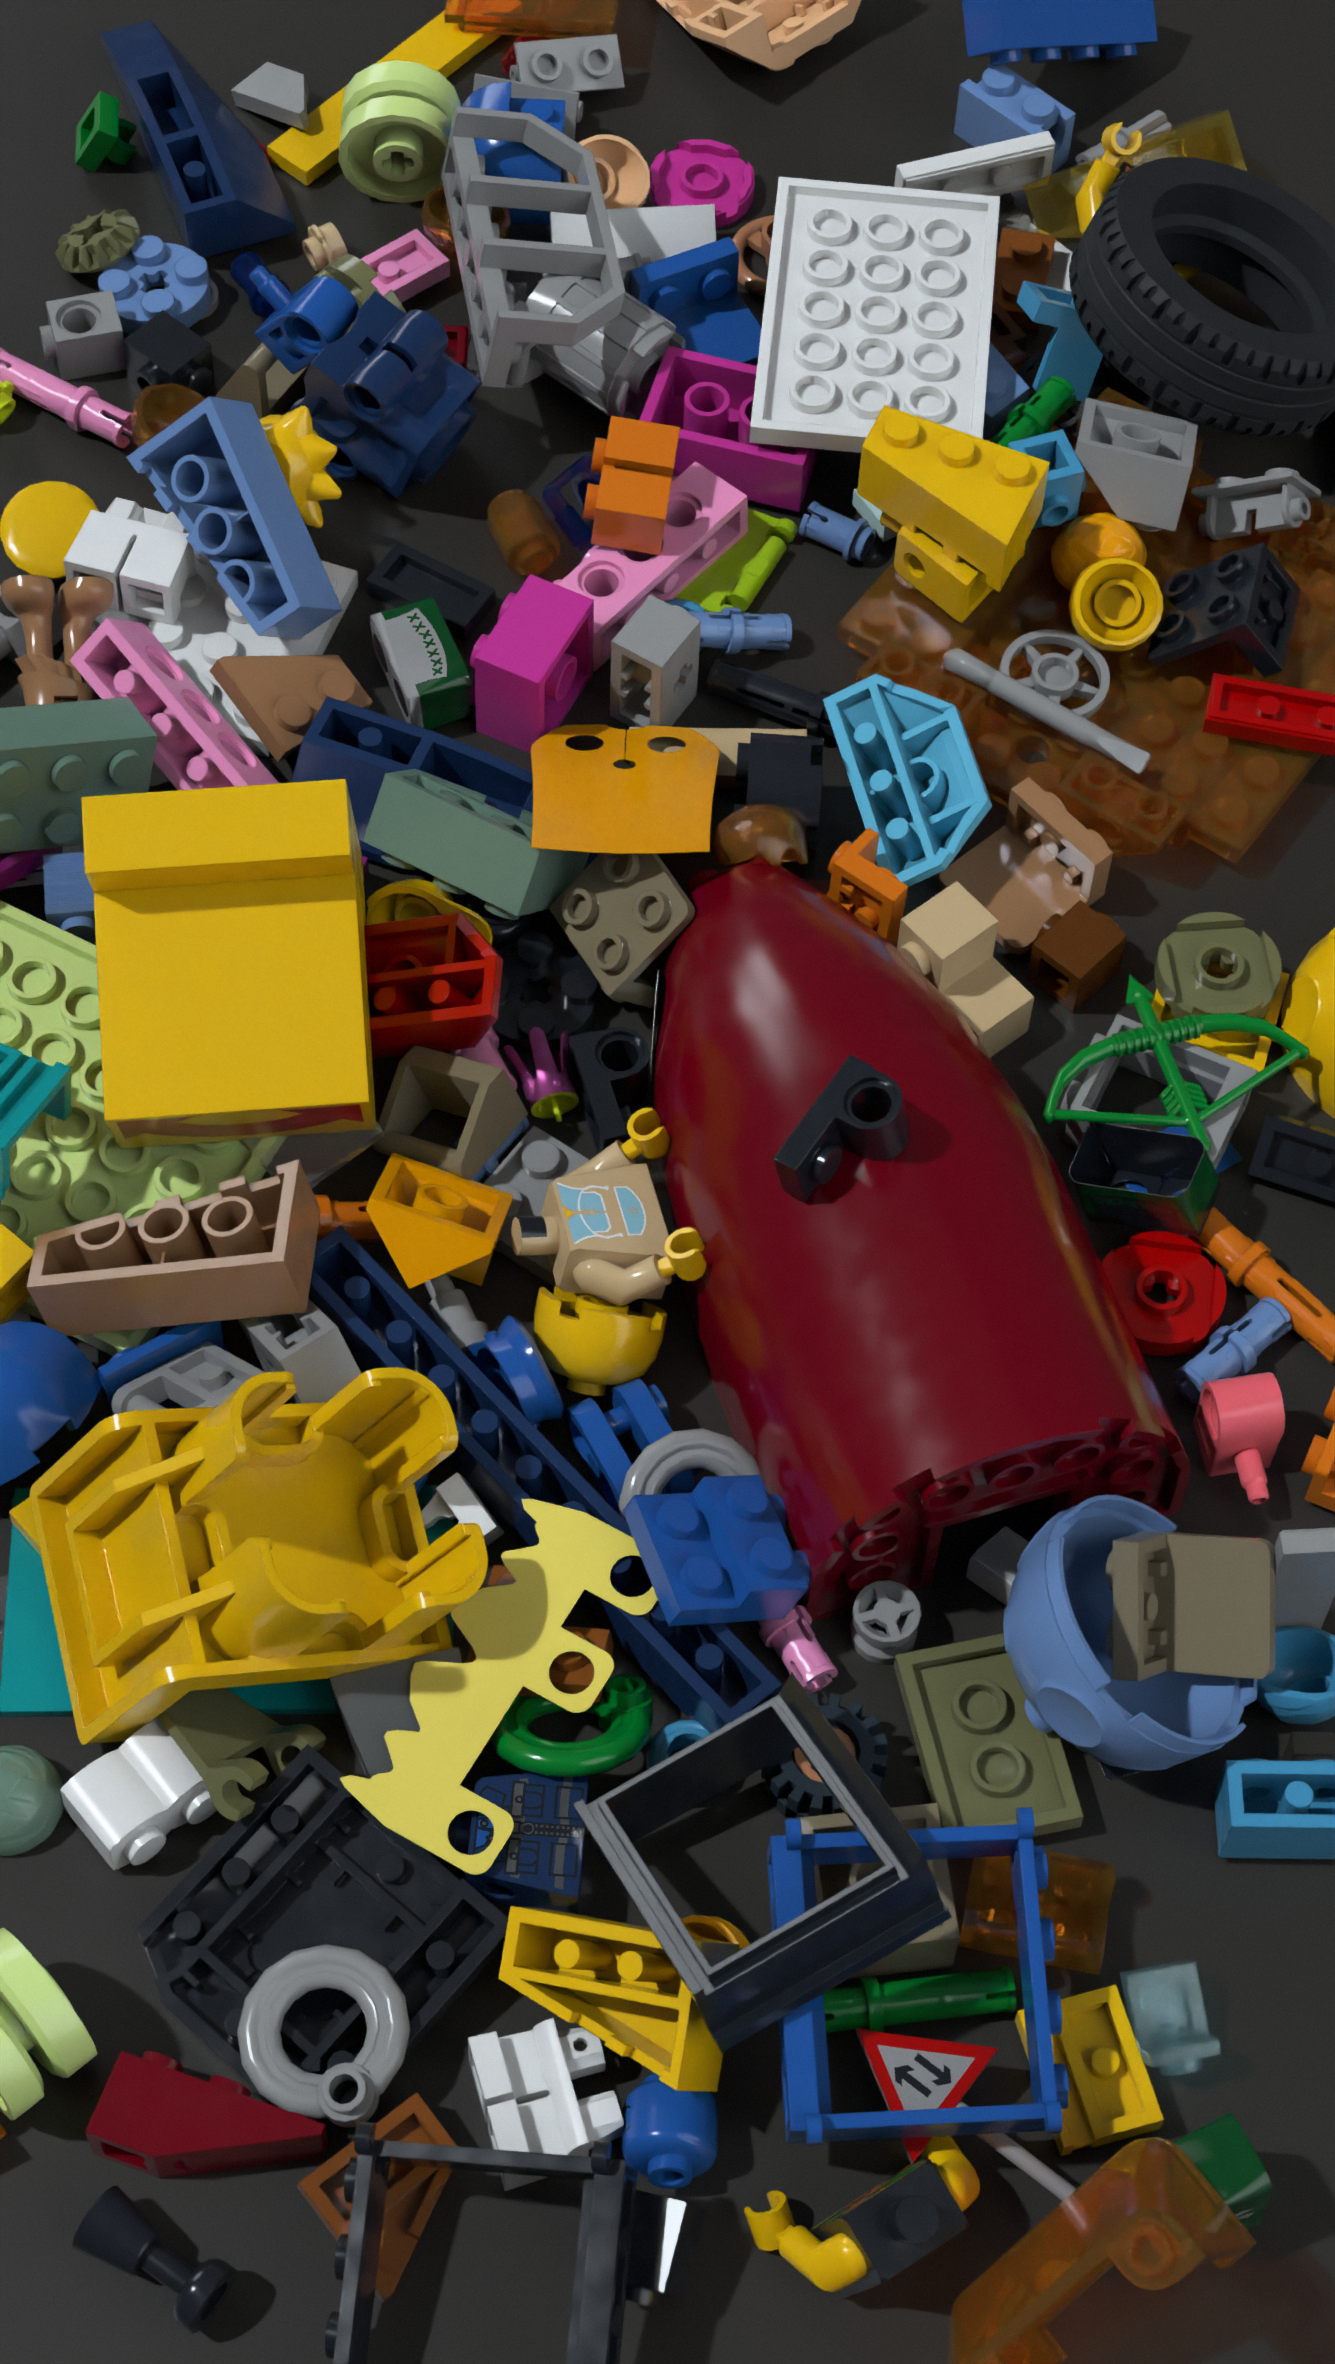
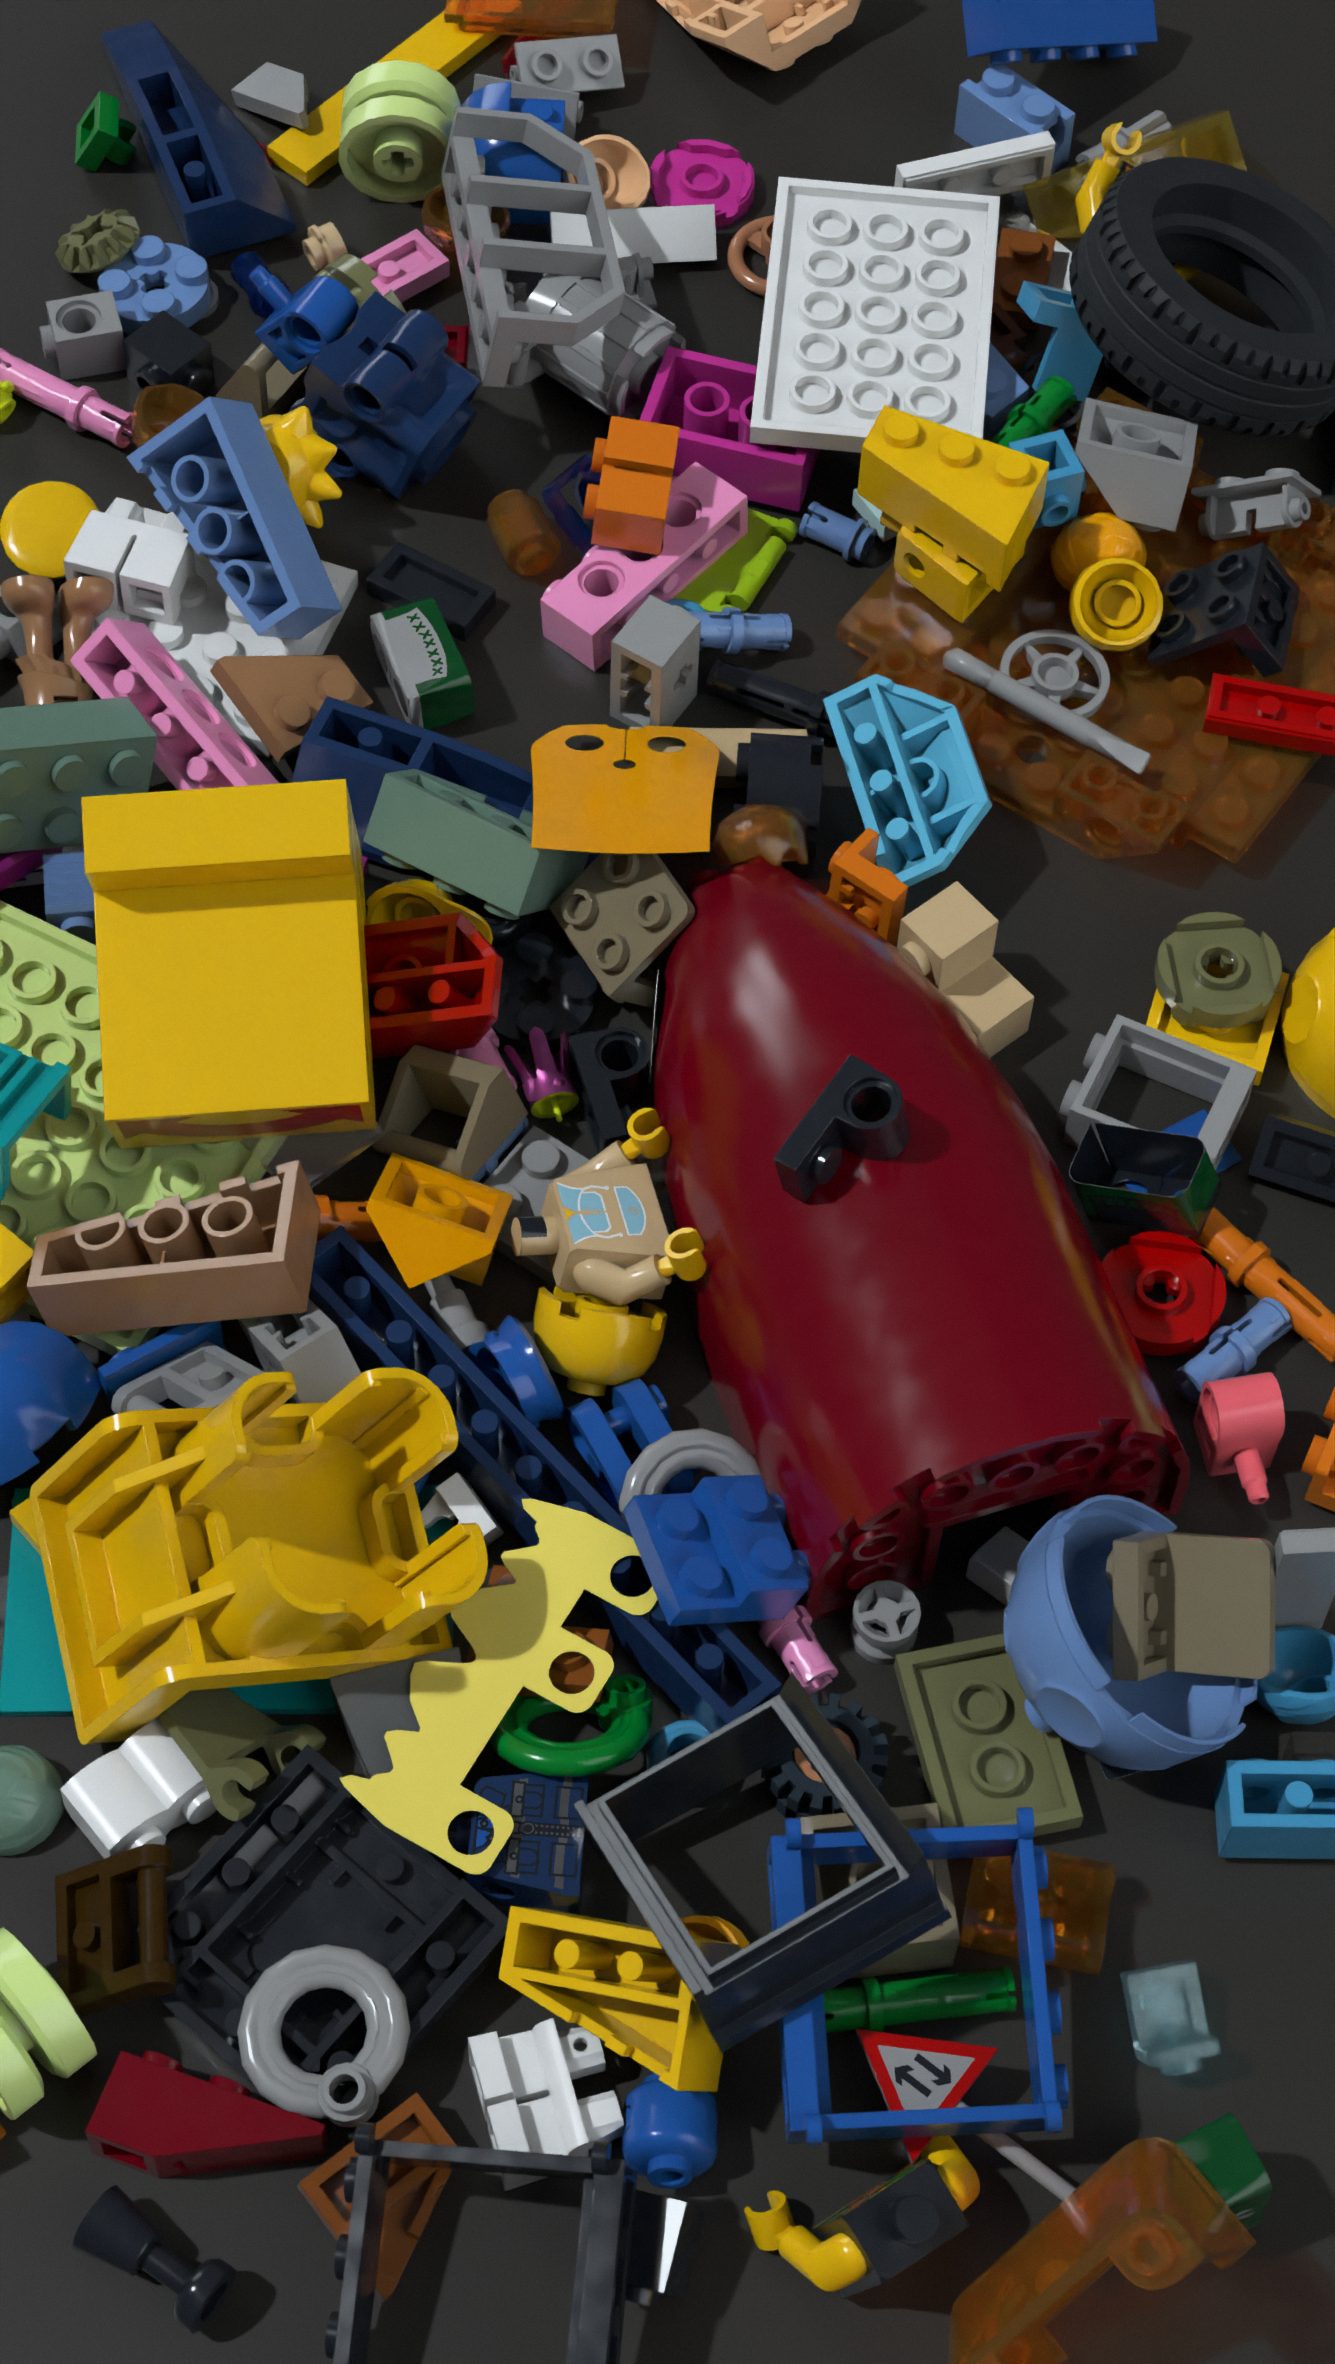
(95, 1930): none -> dark brown plate
(533, 663): dark pink brick -> none
(702, 300): blue bracket -> none
(1032, 866): medium nougat bracket -> none
(1076, 955): reddish brown brick -> none
(1105, 2072): yellow plate -> none
(1179, 1094): green piece -> none

